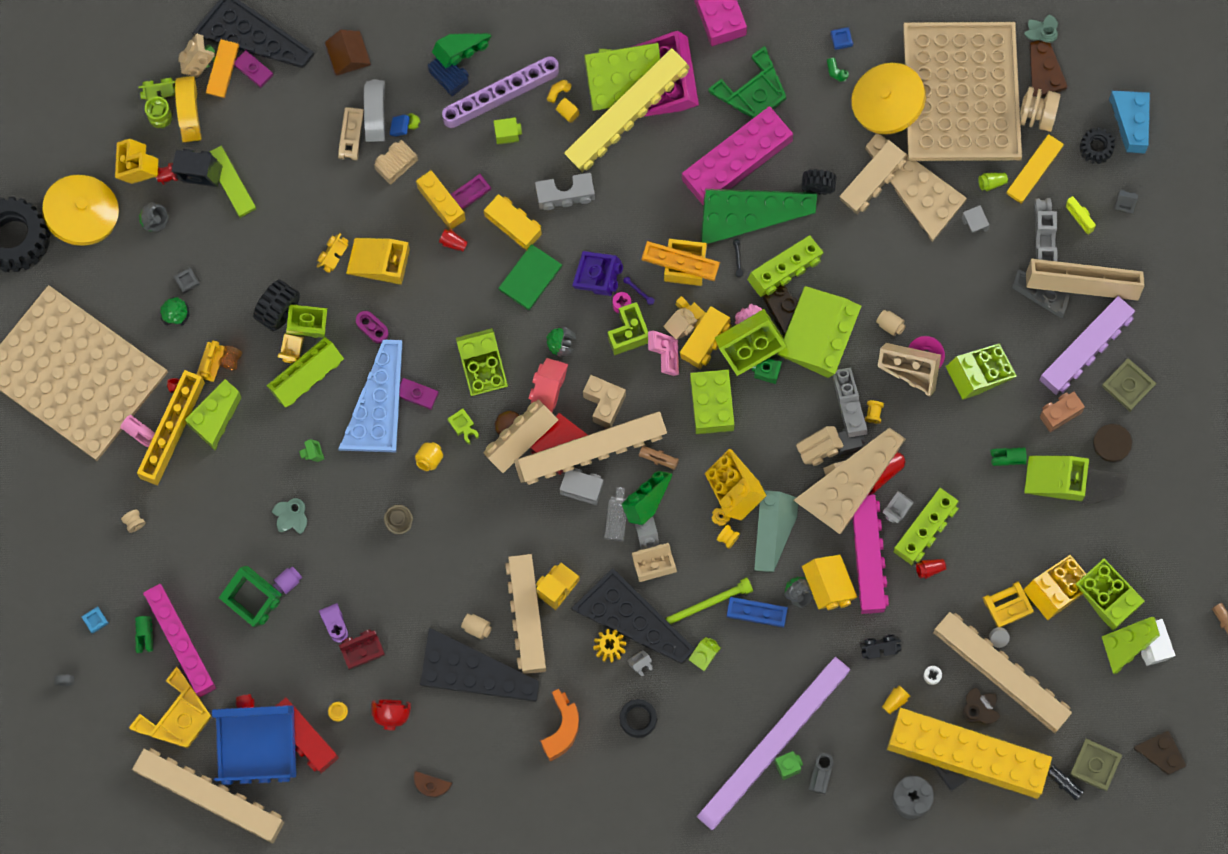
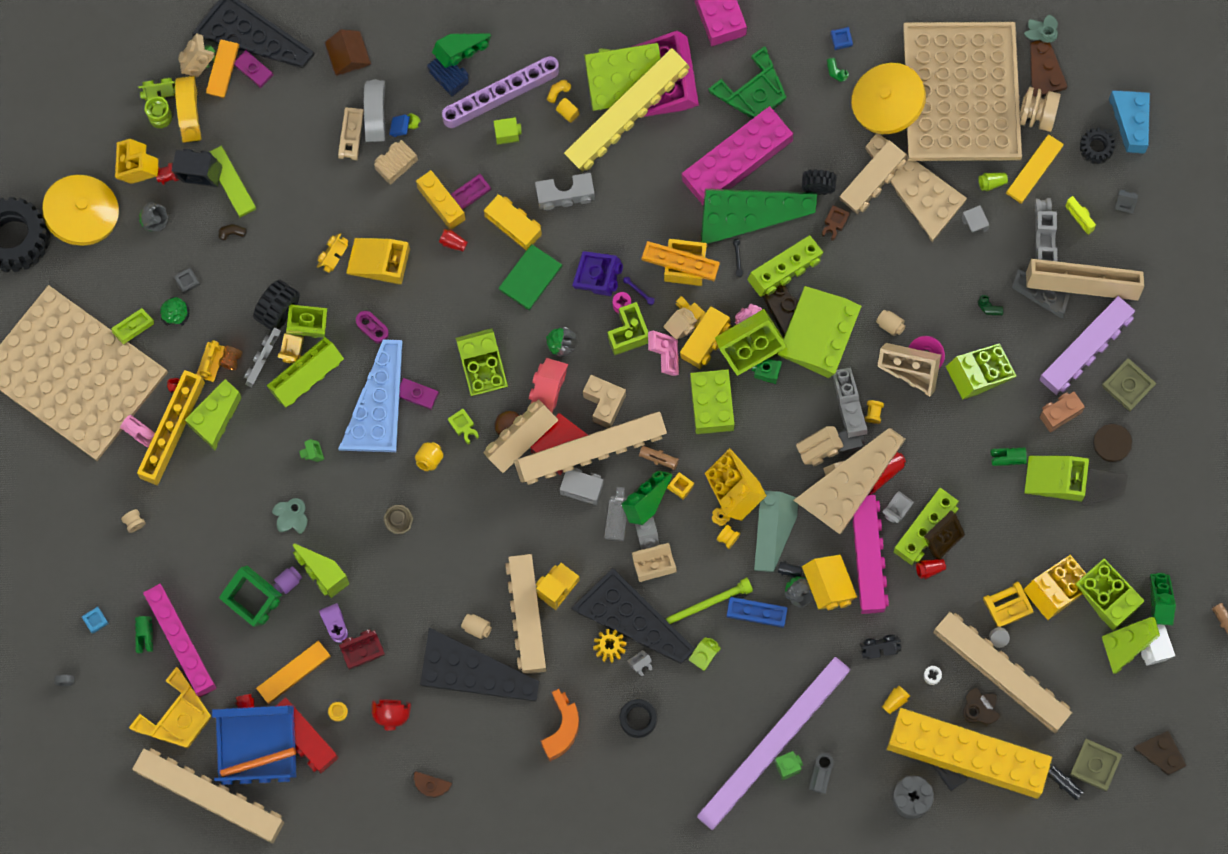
(132, 326): none -> lime plate
(231, 229): none -> dark brown arm
(258, 762): none -> orange bar
(261, 357): none -> light grey wing
(293, 672): none -> light orange tile
(326, 571): none -> lime slope
(680, 486): none -> yellow brick
(789, 569): none -> black pin
(836, 220): none -> reddish brown plate
(944, 535): none -> dark brown tile
(988, 308): none -> dark green arm
(1162, 599): none -> green slope

